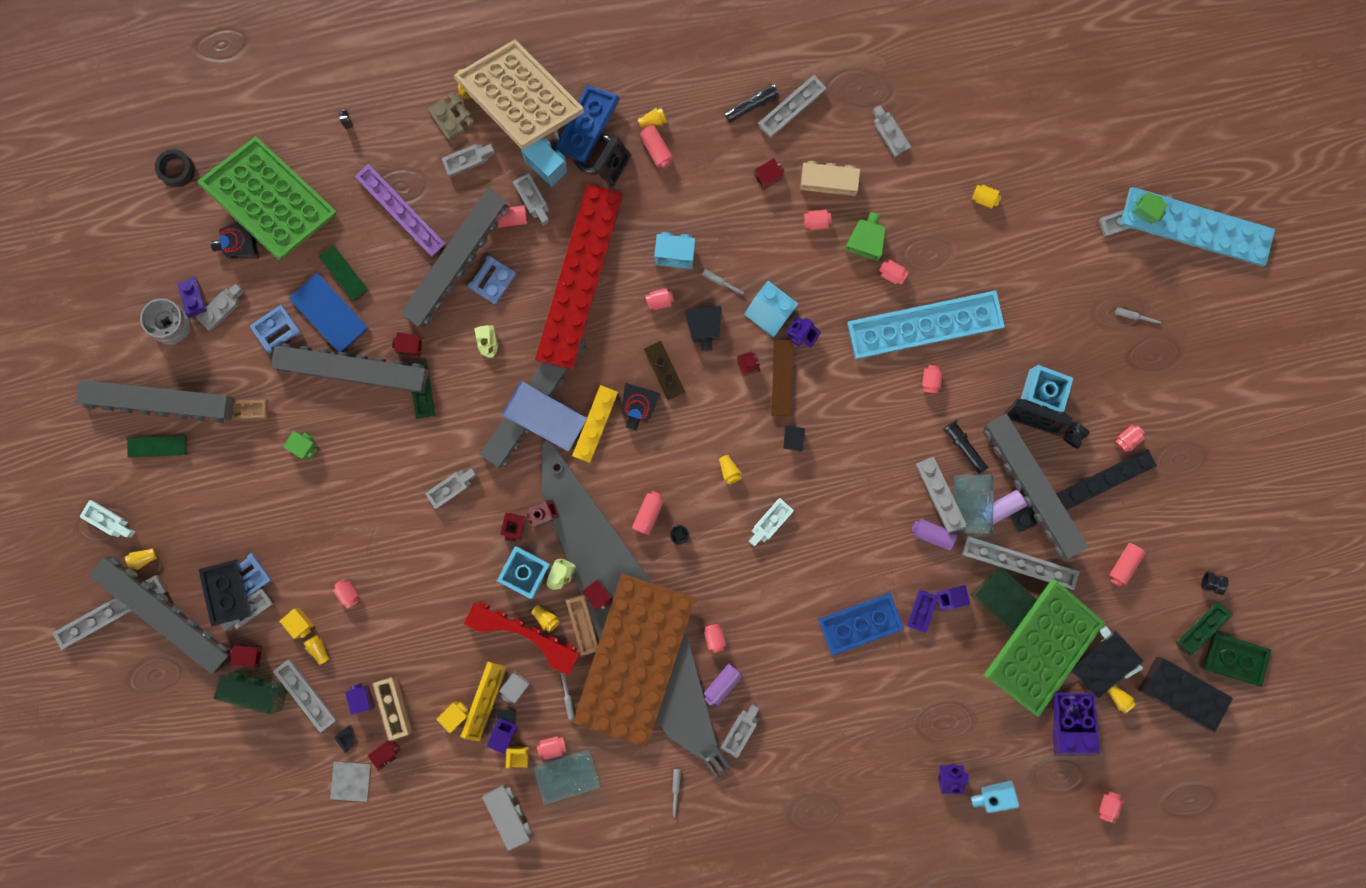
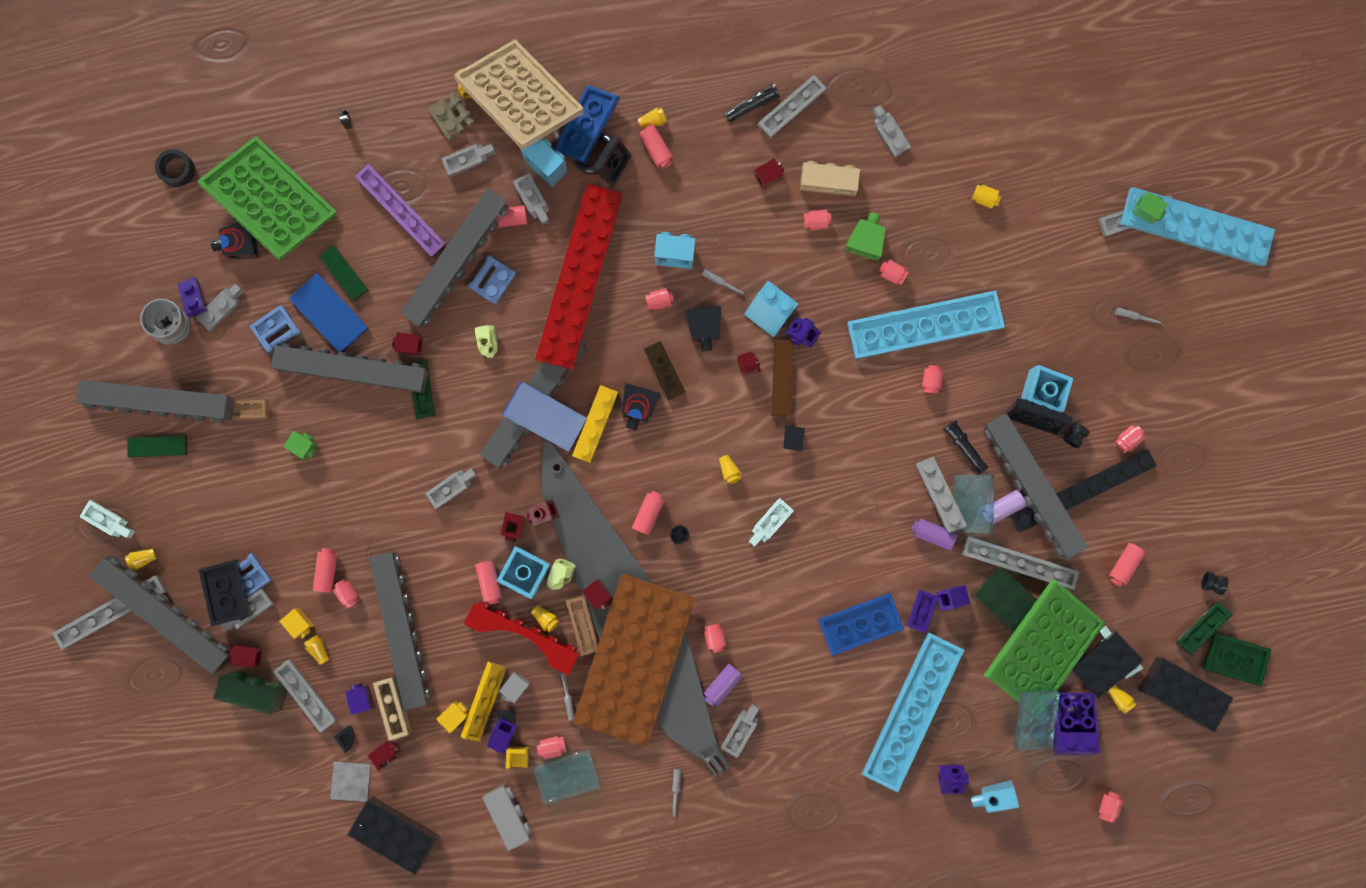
(325, 570): none -> coral brick
(393, 835): none -> black brick
(399, 630): none -> dark grey brick
(488, 582): none -> coral brick
(912, 712): none -> medium azure plate
(1036, 720): none -> clear light blue plate

